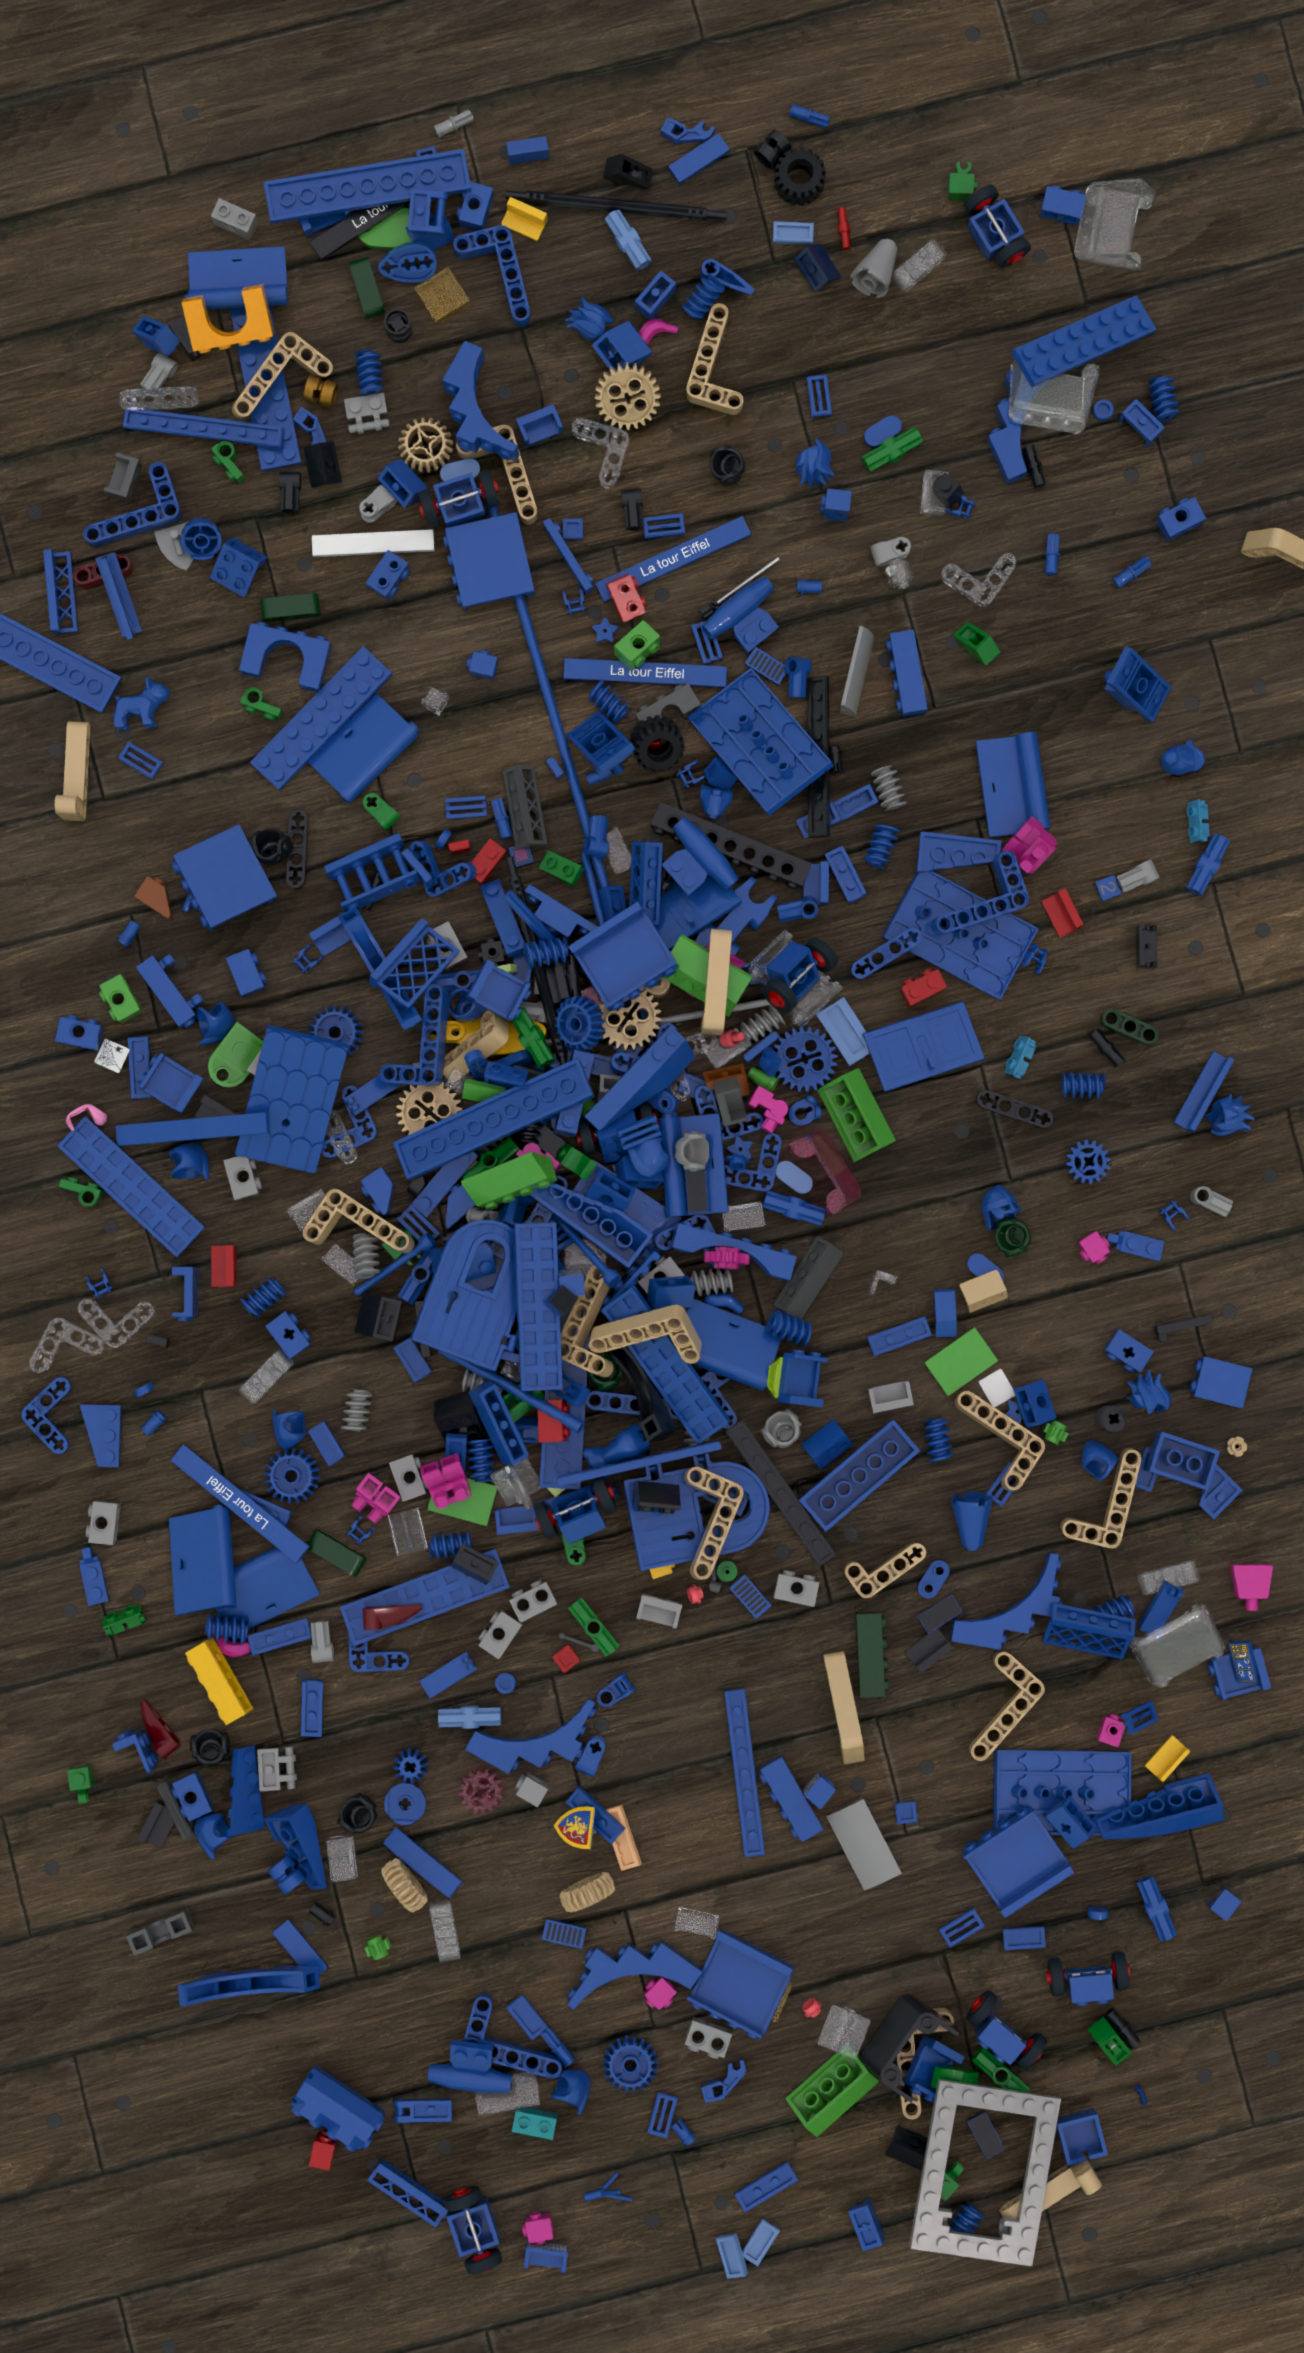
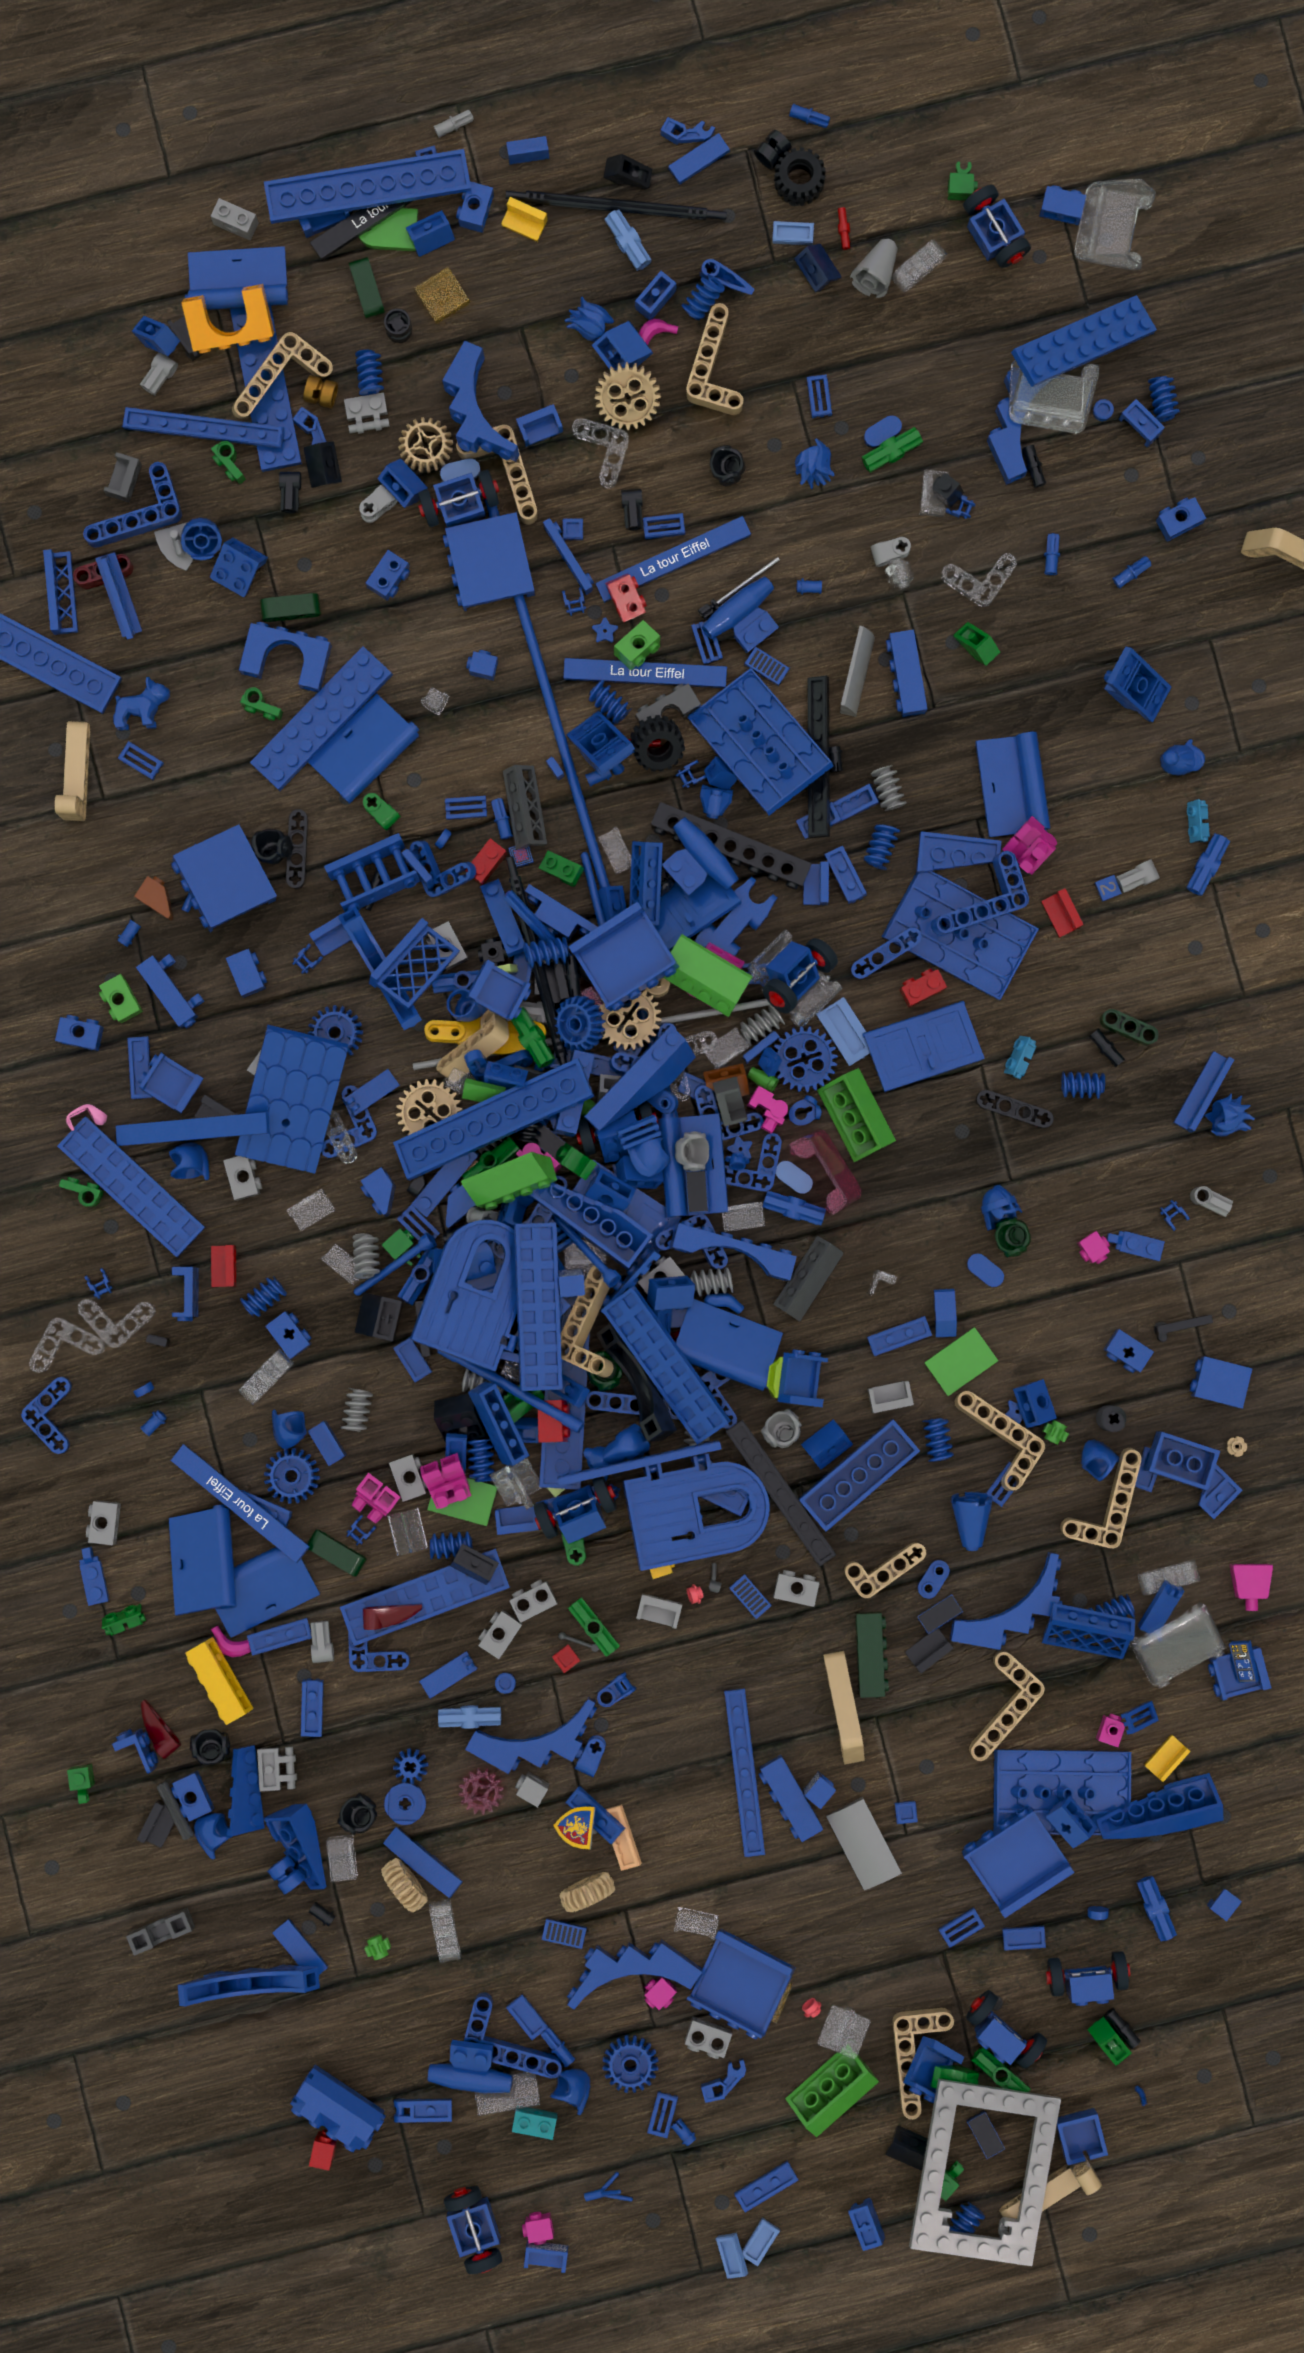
(104, 1431): blue wing -> none
(111, 1055): white sticker -> none
(159, 401): clear beam -> none
(215, 1023): blue piece -> none
(226, 1628): blue piece -> none
(235, 1055): bright green tile -> none
(360, 1218): tan beam -> none
(372, 543): white tile -> none
(409, 251): blue piece -> none
(411, 2188): blue fence -> none
(420, 212): blue plate -> none
(427, 1045): blue beam -> none
(458, 847): red tile -> none
(506, 266): blue beam -> none
(563, 1300): black slope -> none
(596, 842): blue piece -> none
(646, 1326): tan beam -> none
(656, 1495): black slope -> none
(715, 1519): tan beam -> none
(717, 982): tan beam -> none
(726, 1258): dark pink gear -> none
(726, 1565): green tile -> none
(730, 1038): coral cylinder -> none
(789, 1326): blue piece -> none
(794, 909): blue piece -> none
(798, 670): blue piece -> none
(836, 505): blue brick -> none
(894, 2033): black windscreen -> none
(983, 1291): tan panel -> none
(997, 1388): white sticker -> none
(1040, 960): blue piece -> none
(1080, 1155): blue gear -> none
(1146, 946): black hinge -> none
(1149, 1394): blue hair -> none

